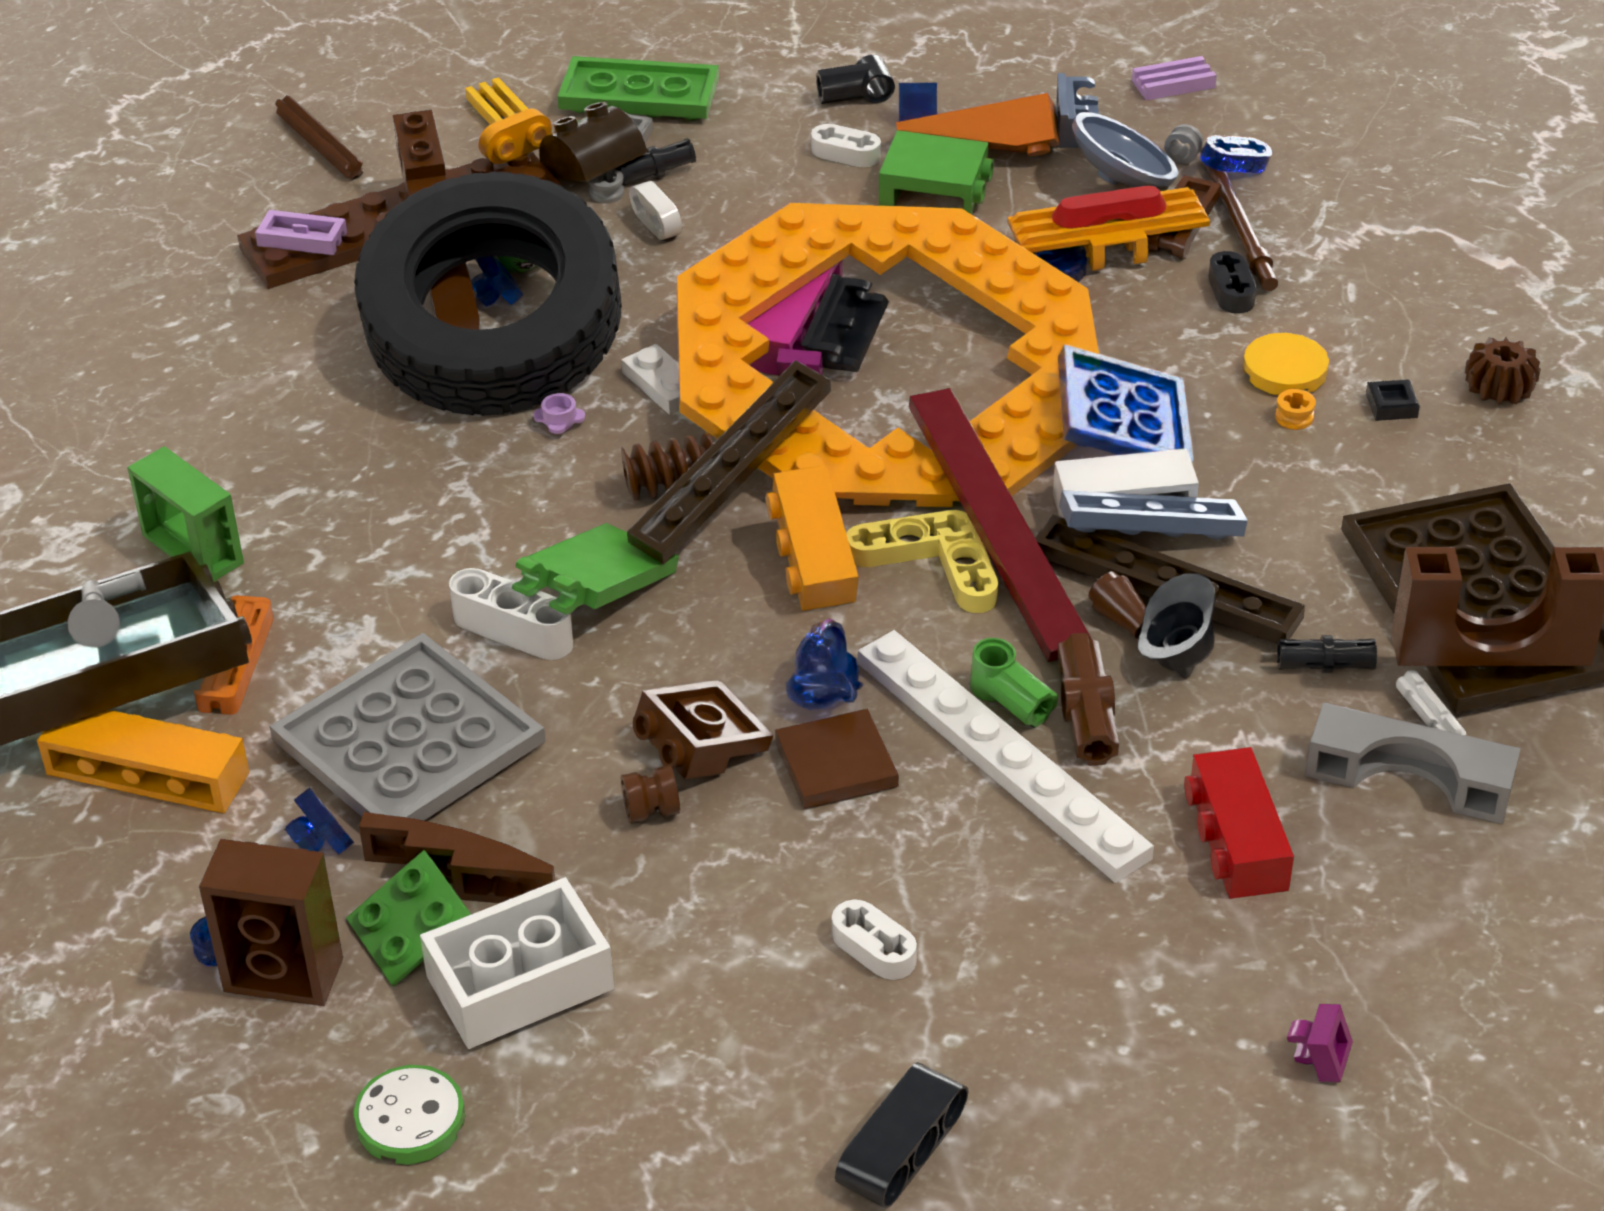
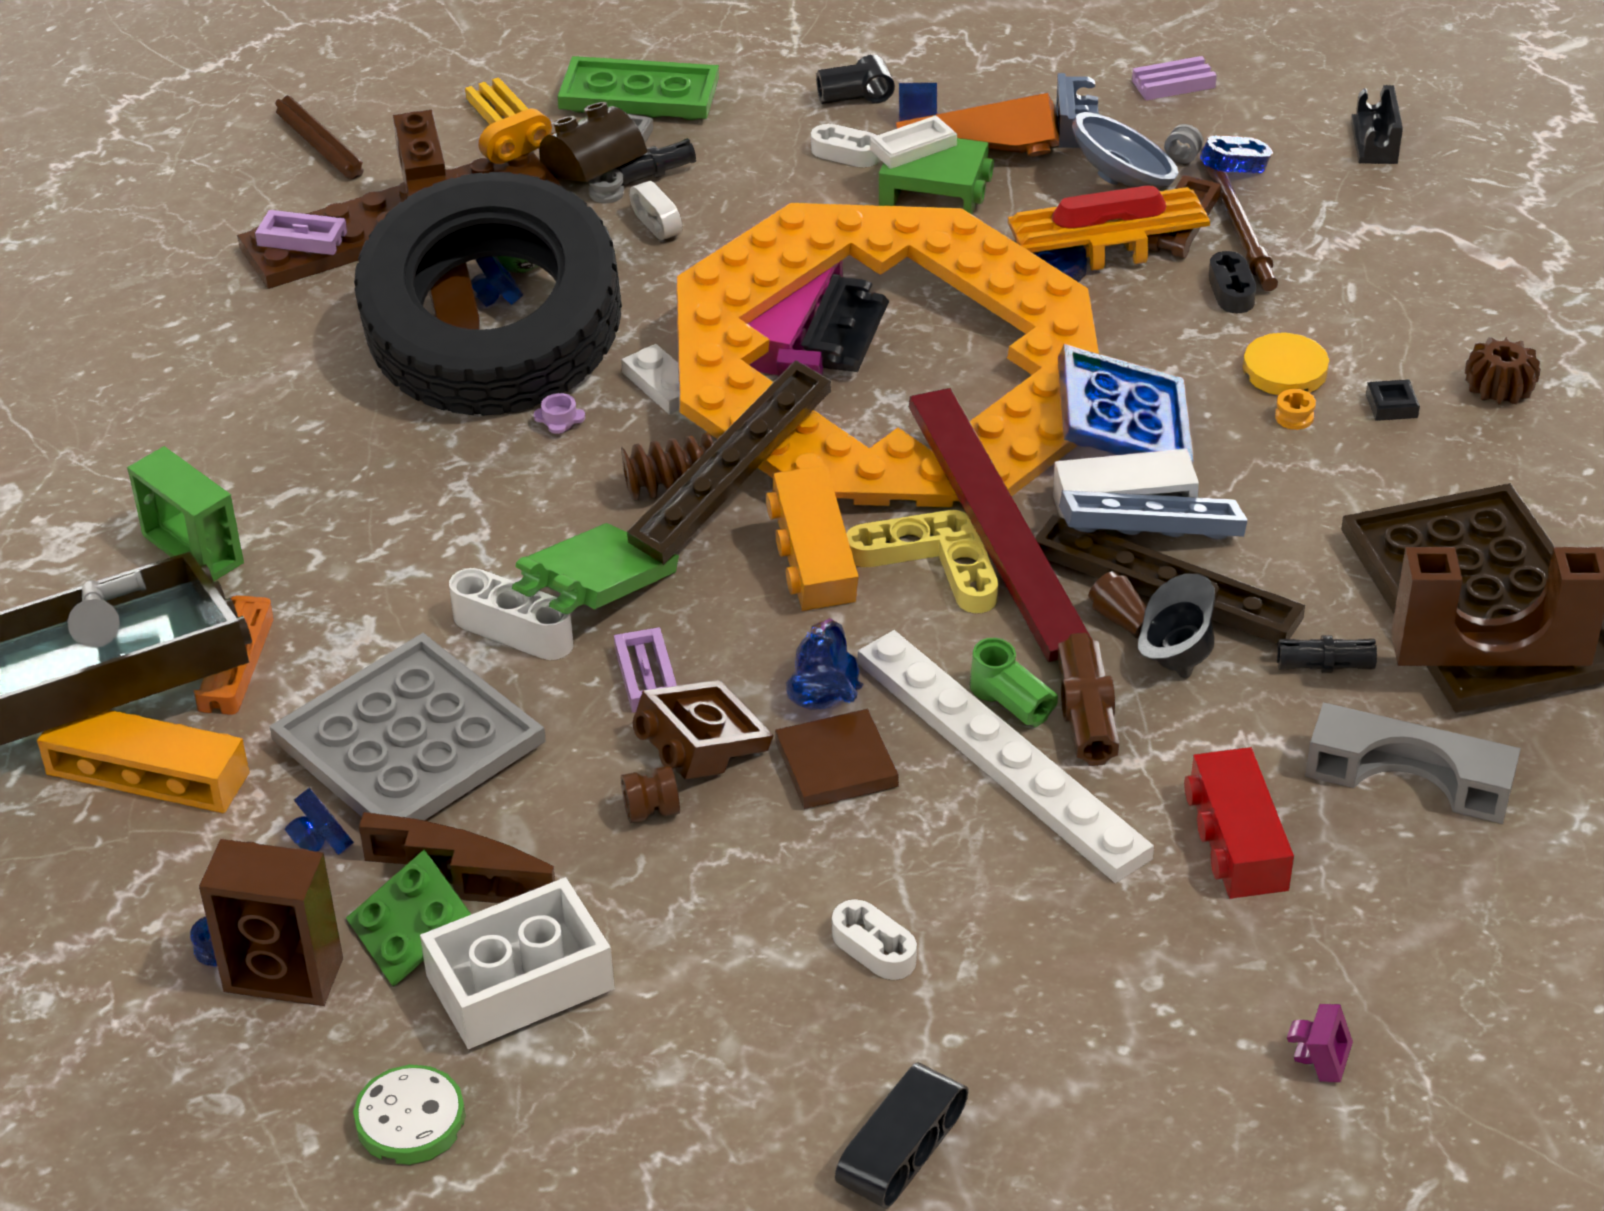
(638, 639): none -> lavender tile
(913, 142): none -> white tile
(1377, 128): none -> black hinge
(1427, 703): white axle -> none

